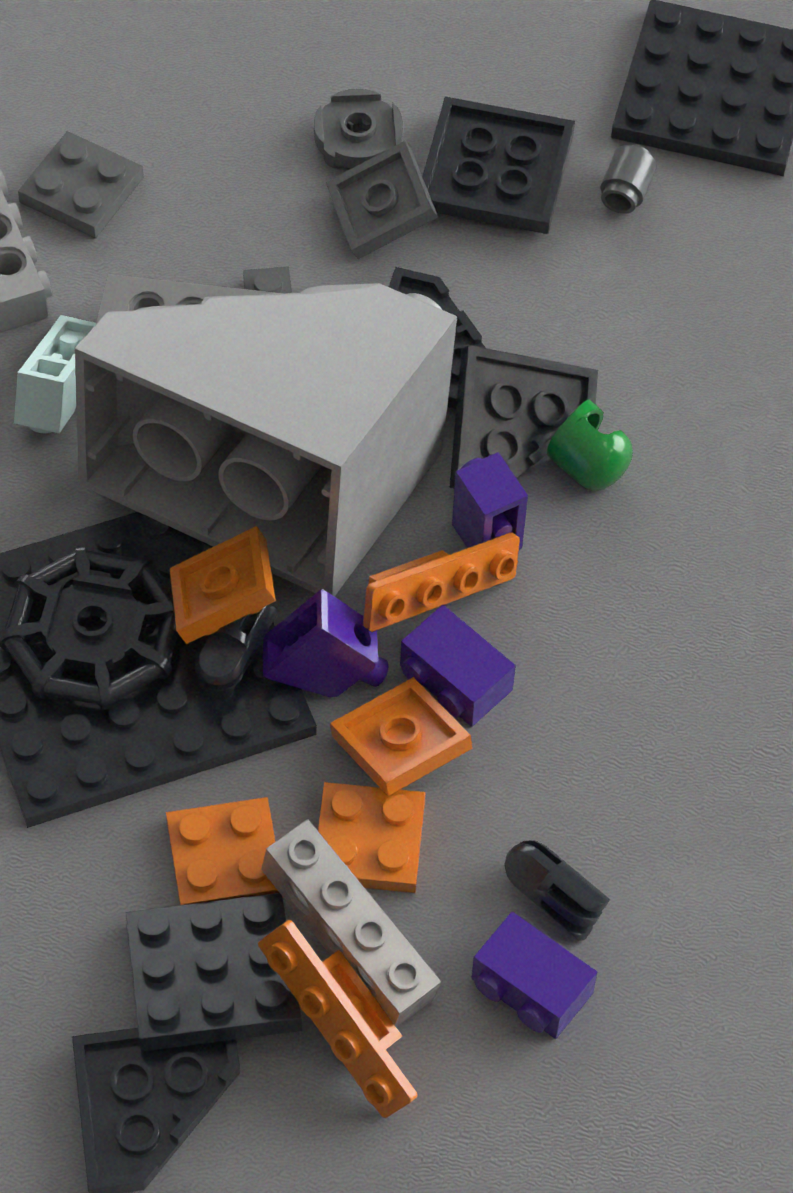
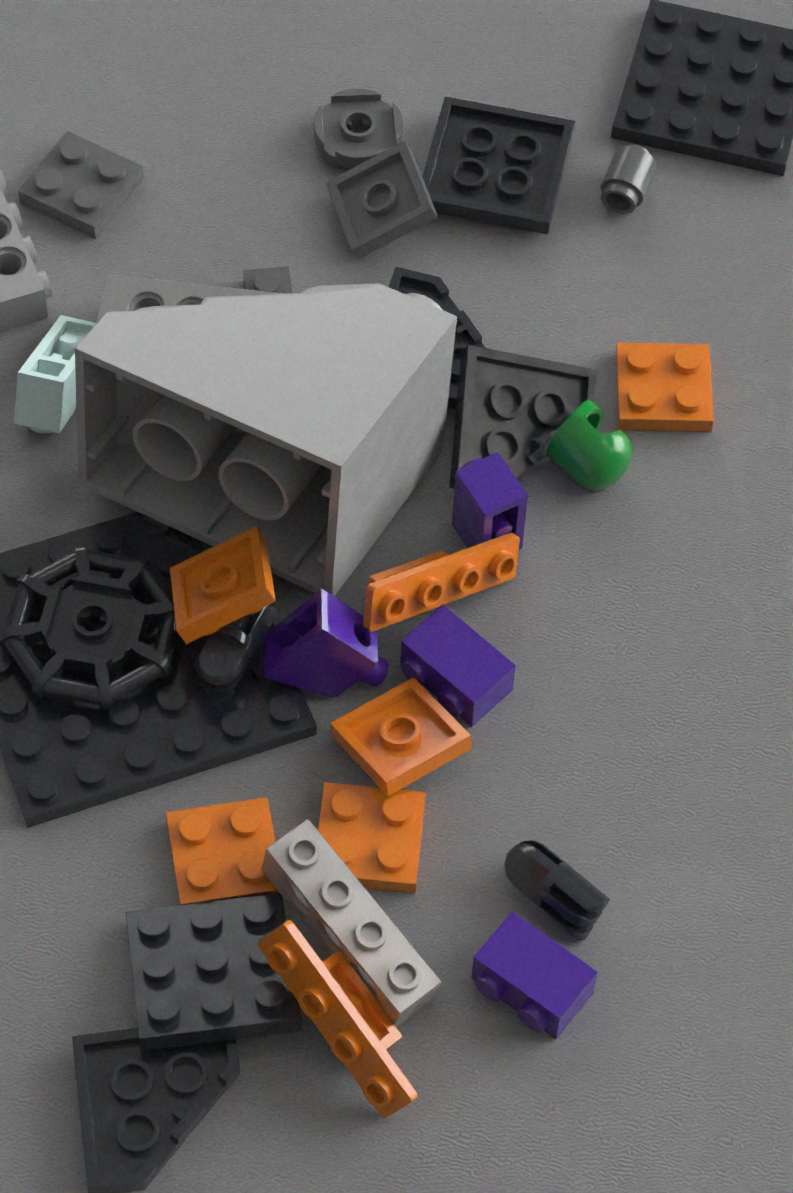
(664, 387): none -> orange plate

